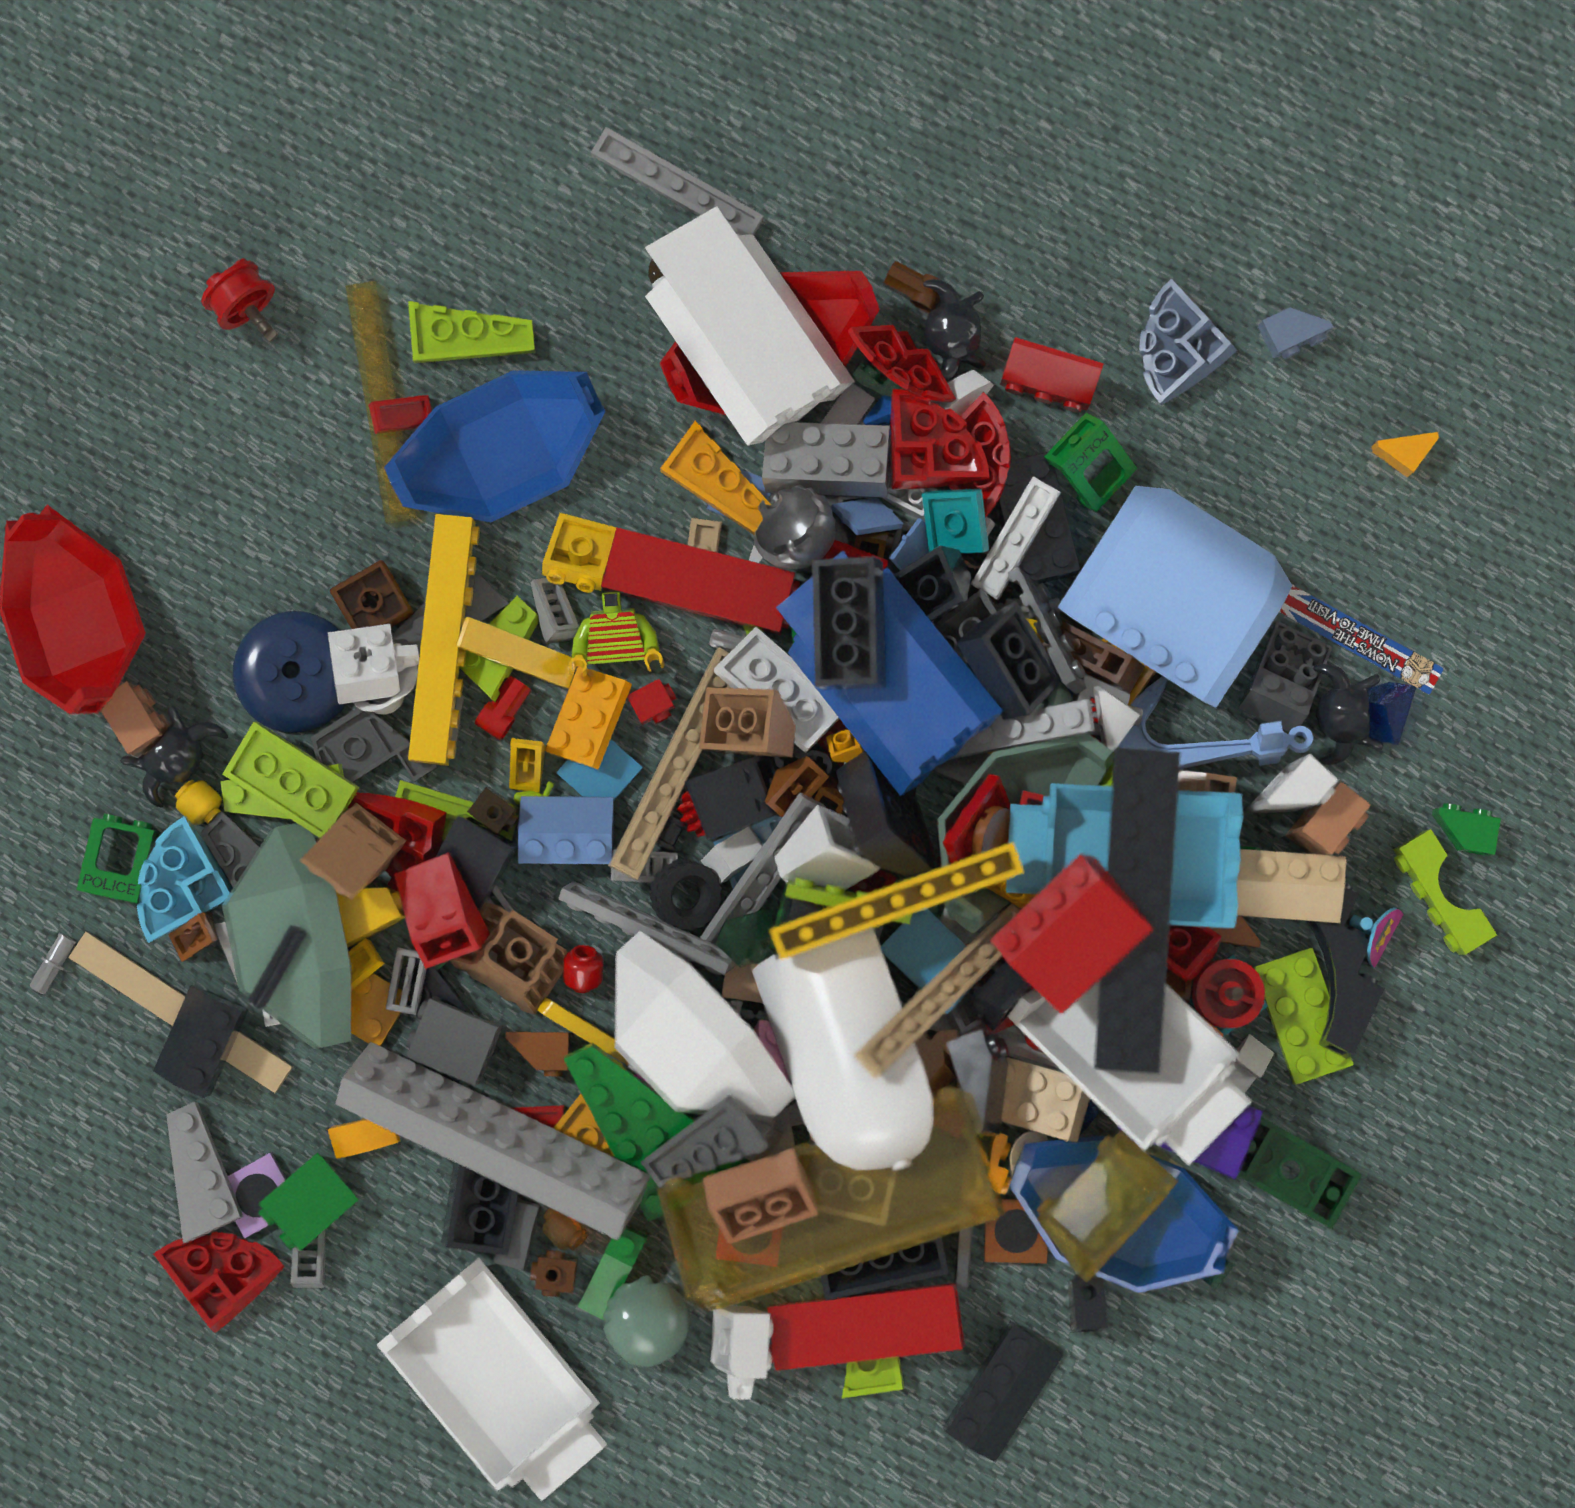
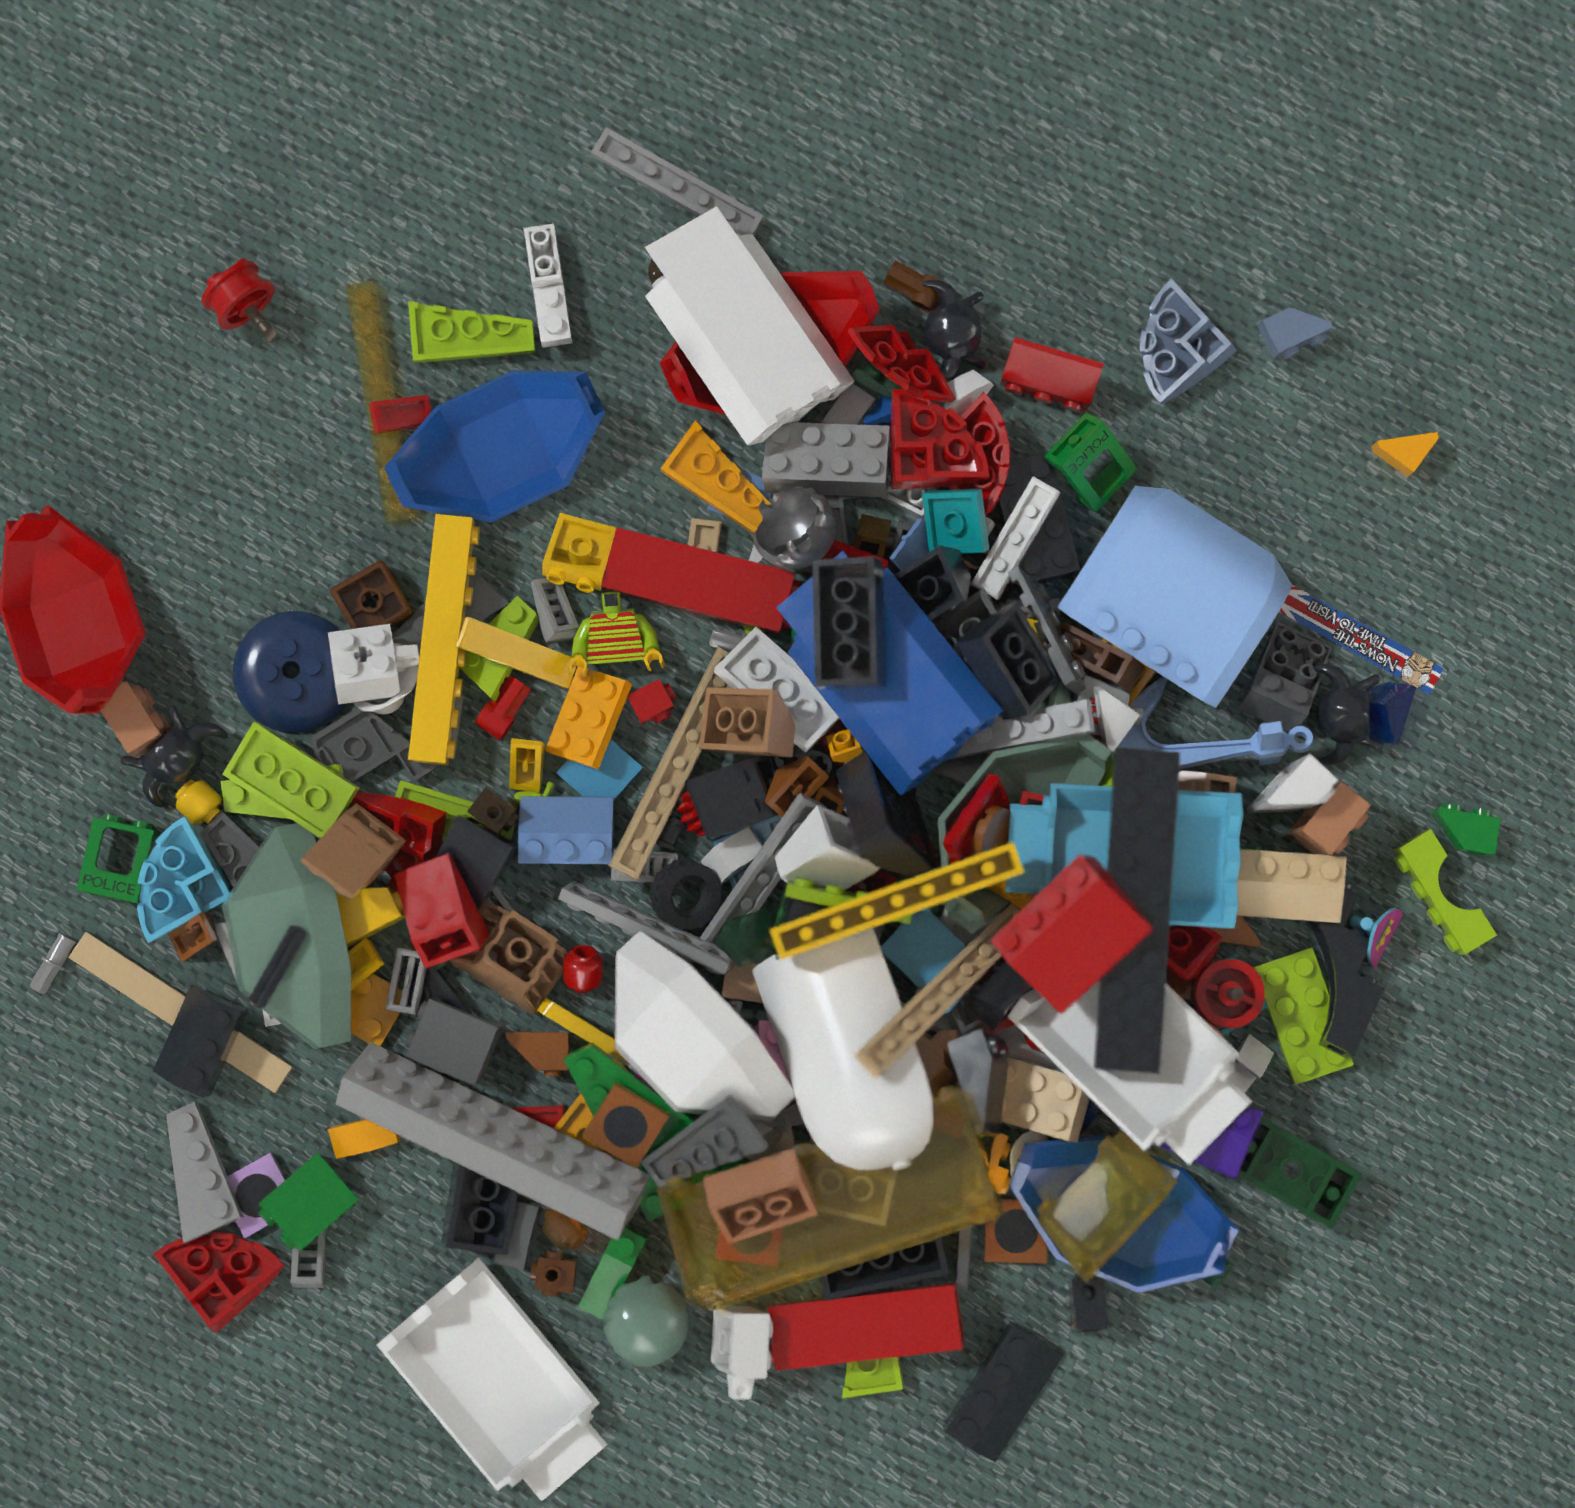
(548, 285): none -> white slope
(626, 1124): none -> dark orange tile
(866, 516): medium blue piece -> none

